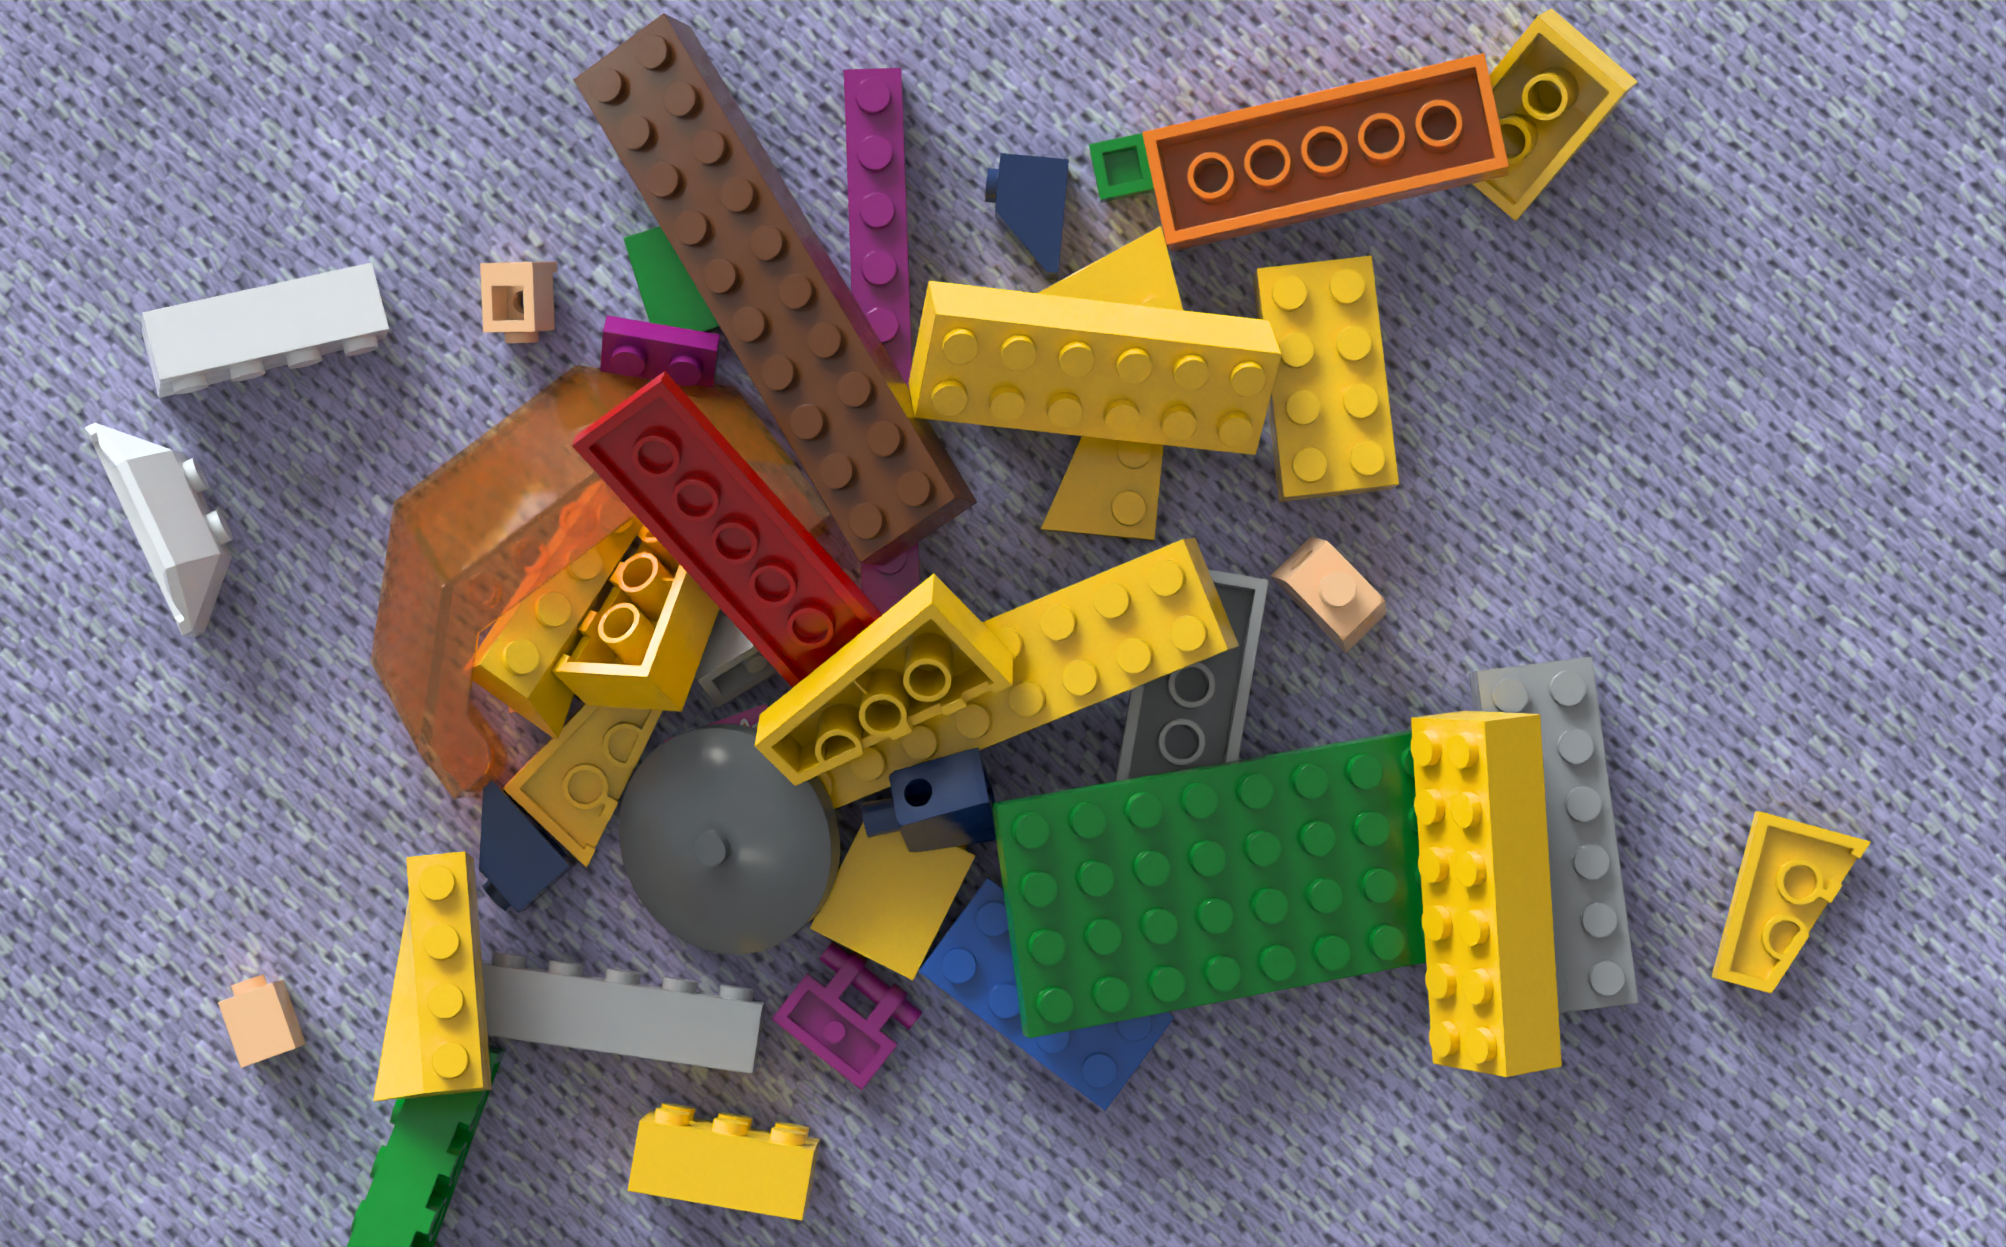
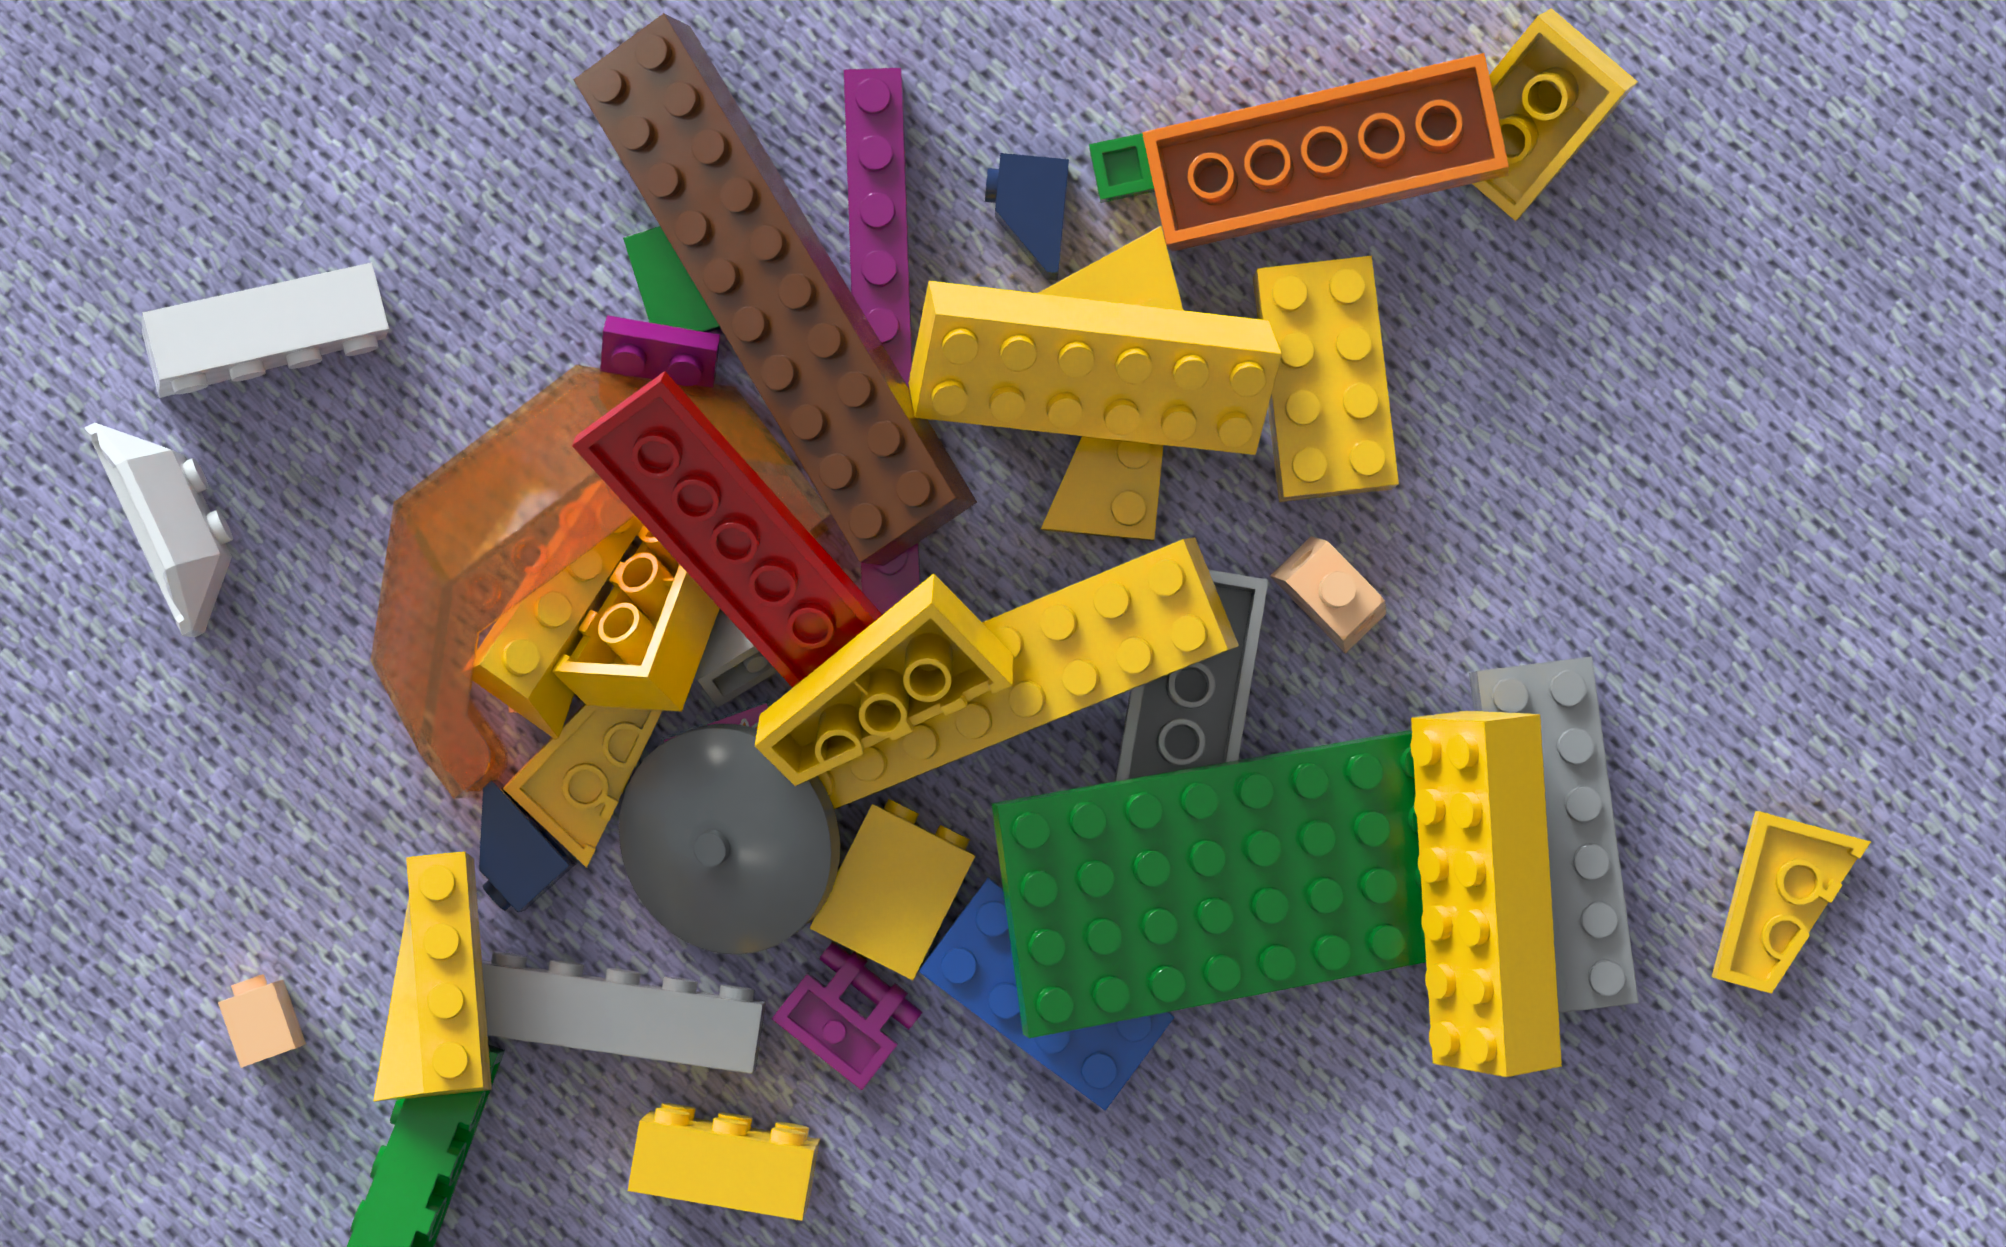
(502, 292): light nougat brick -> none
(936, 804): dark blue torso -> none

